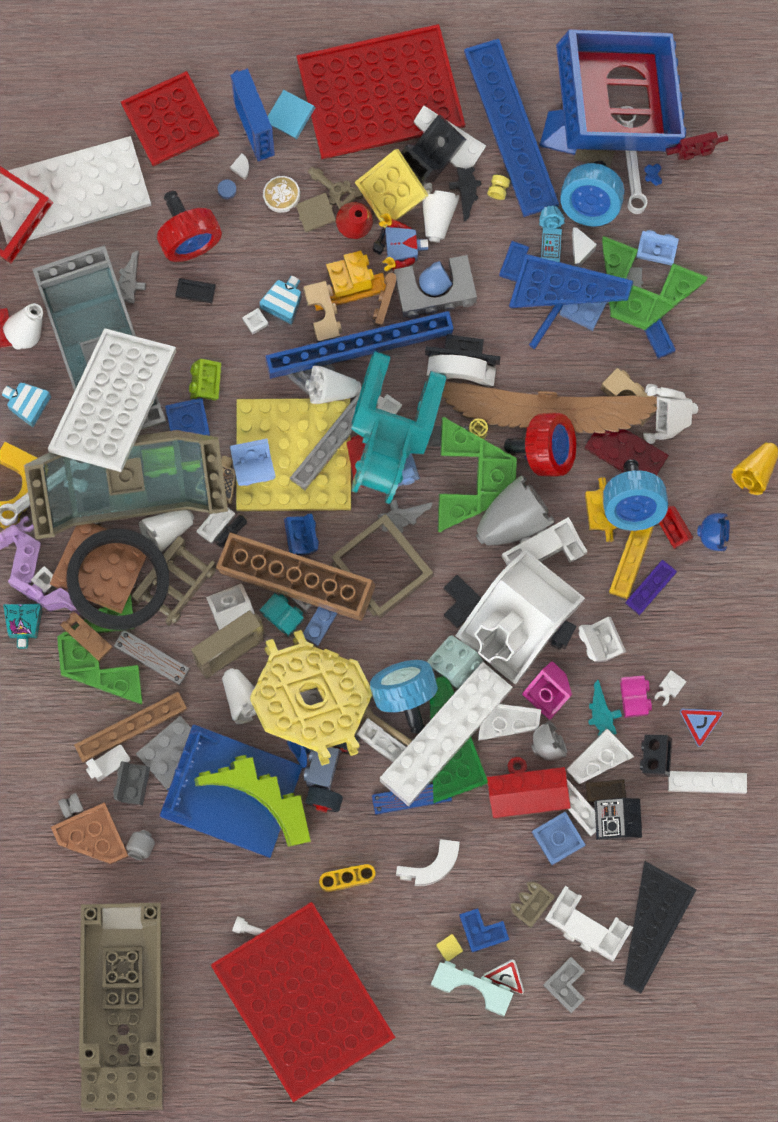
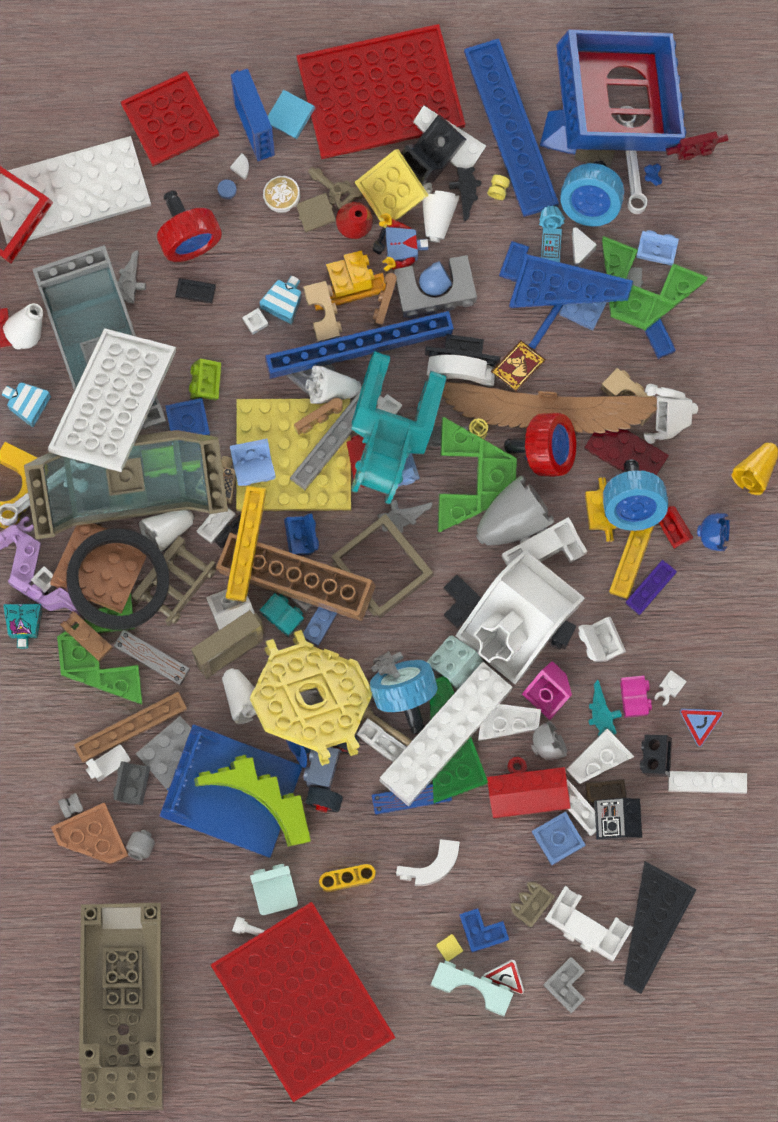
(246, 543): none -> yellow plate
(274, 889): none -> light aqua bracket
(319, 415): none -> medium nougat plate
(386, 664): none -> light grey piece
(518, 365): none -> sticker

